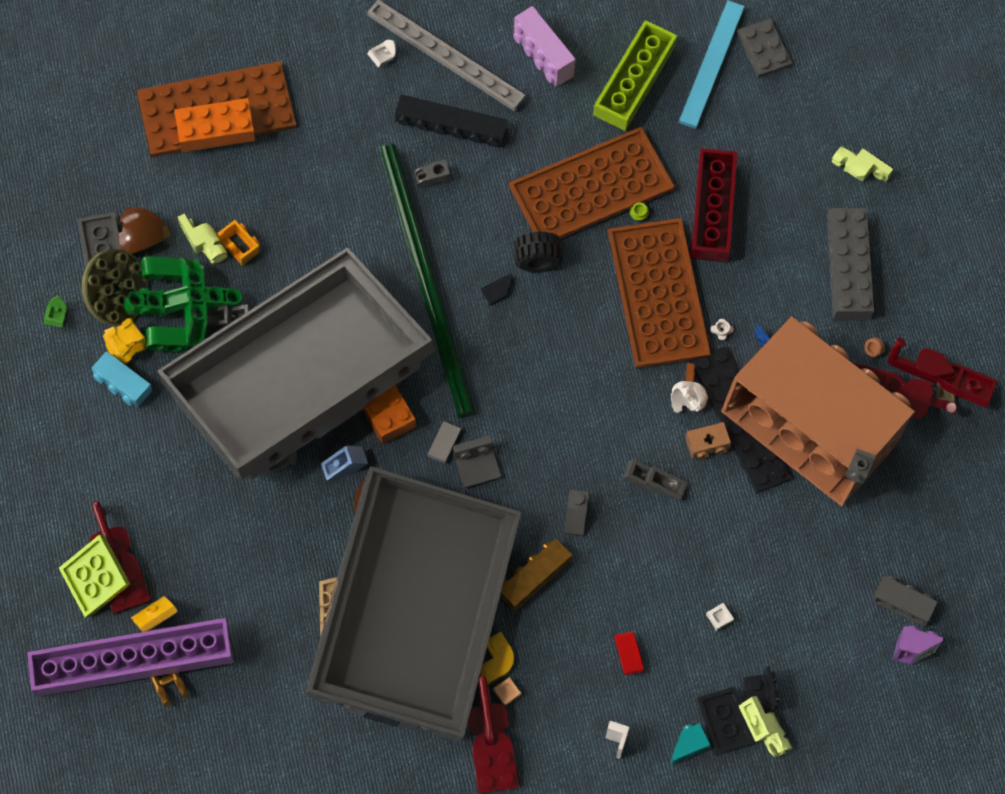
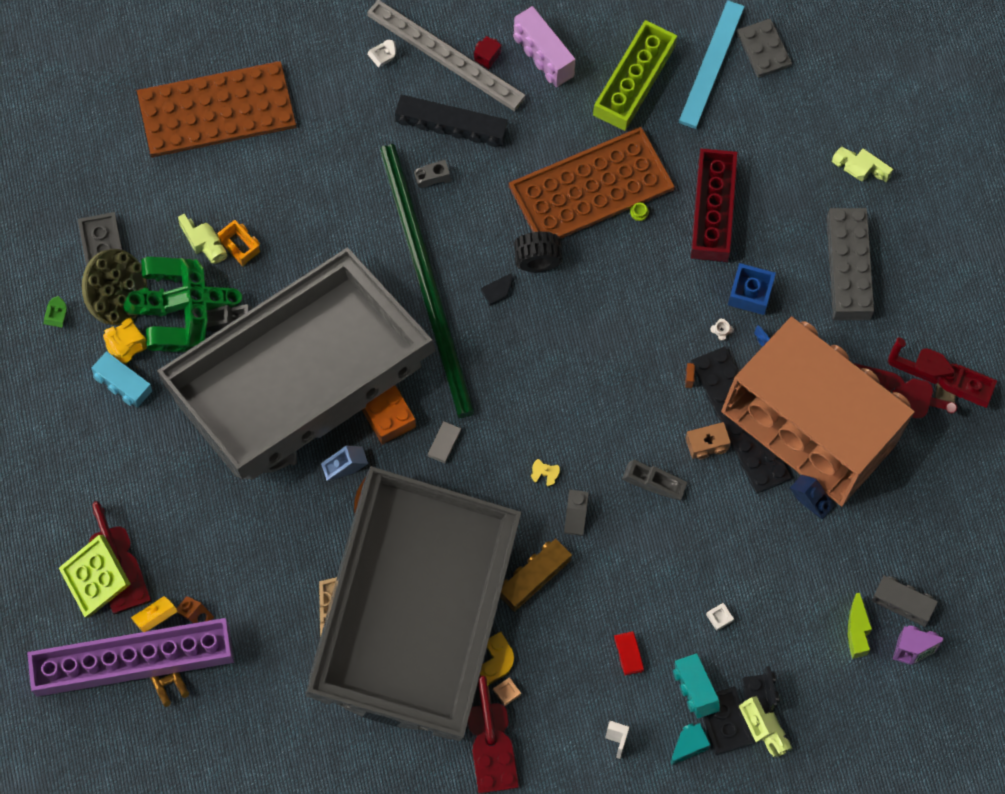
(141, 229): reddish brown brick -> none
(192, 609): none -> dark orange bracket
(214, 125): orange brick -> none
(476, 462): dark grey bracket -> none
(487, 51): none -> dark red brick
(551, 472): none -> light yellow piece
(658, 293): dark orange plate -> none
(688, 394): white hair -> none
(696, 686): none -> teal brick
(751, 289): none -> blue brick
(812, 495): none -> dark blue slope
(858, 628): none -> lime slope
(860, 466): dark grey brick -> none
(874, 347): nougat tile -> none

